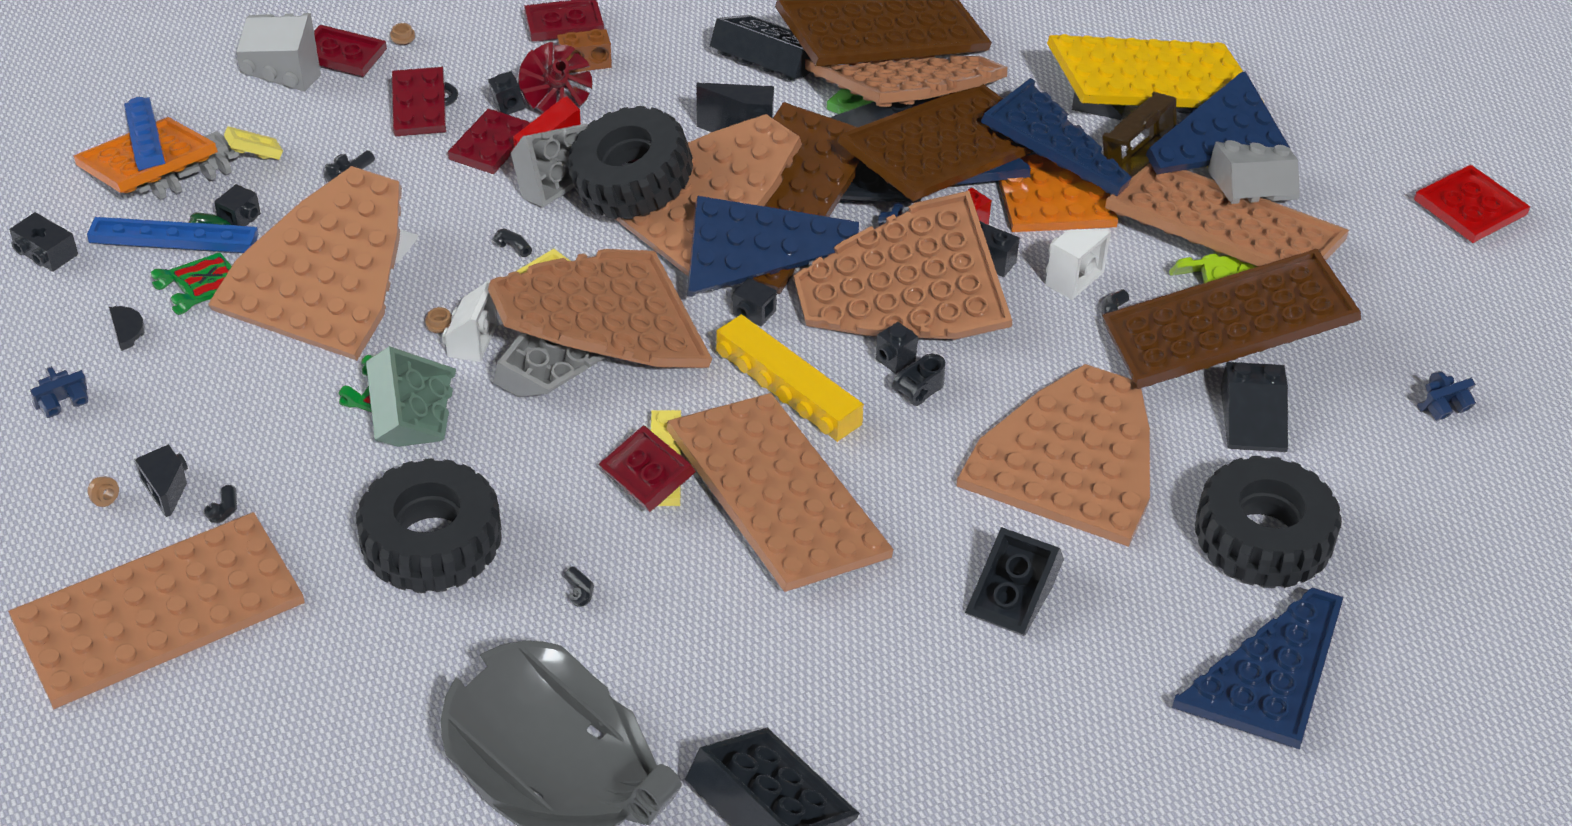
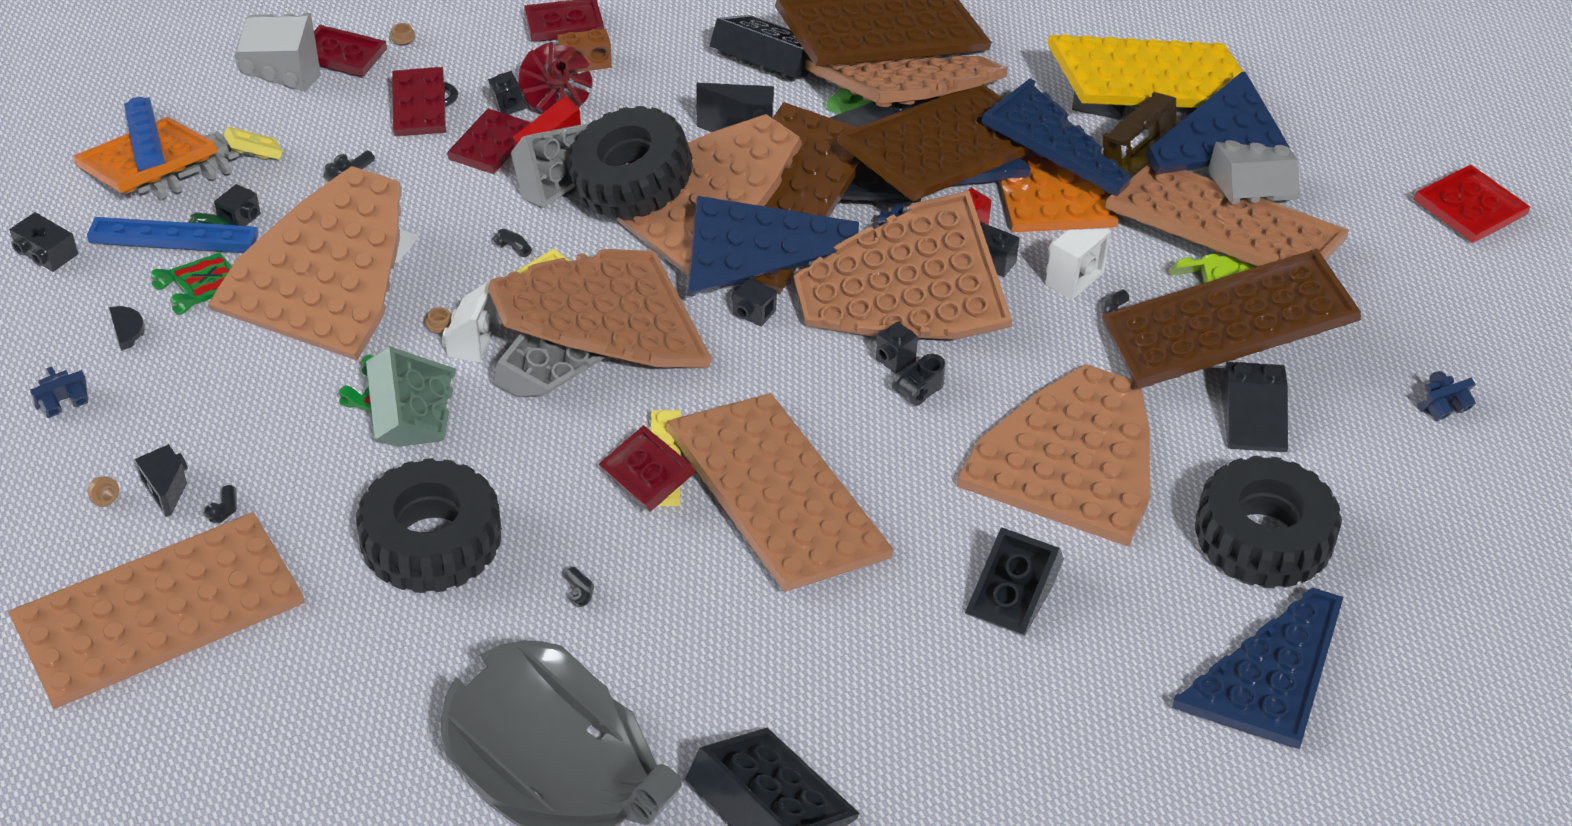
(789, 378): yellow brick -> none

